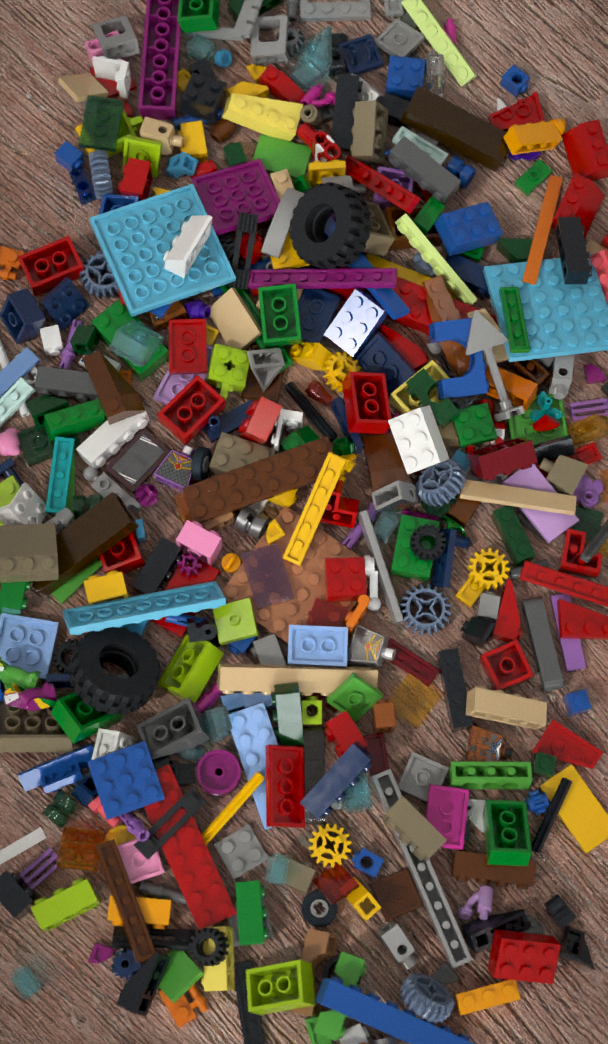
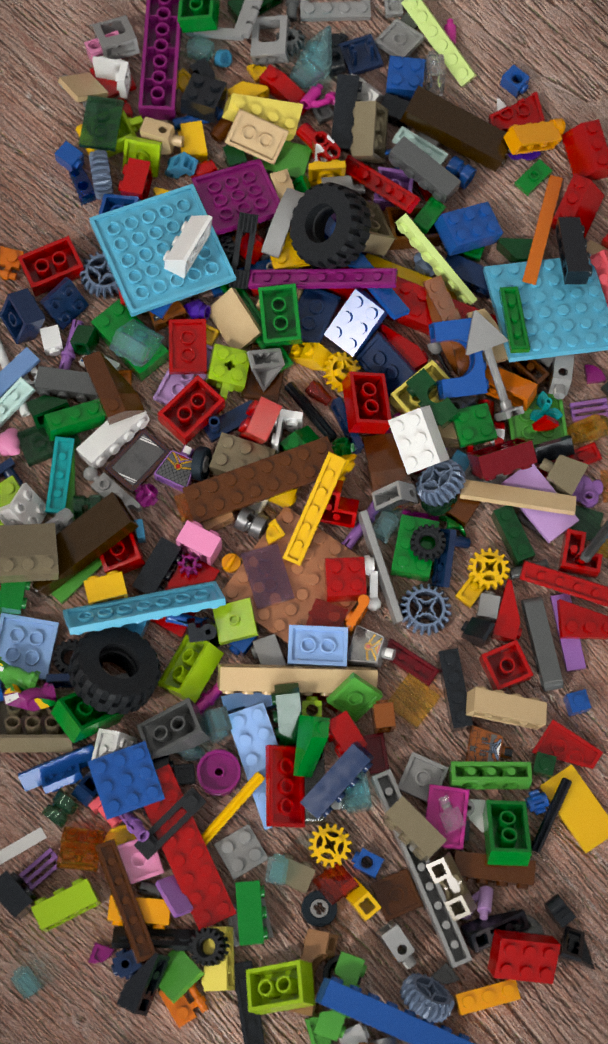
(173, 896): none -> medium lavender tile
(256, 136): none -> tan tile
(310, 743): none -> green slope
(311, 115): dark tan brick -> none
(451, 817): none -> clear plate
(458, 898): none -> dark tan arch

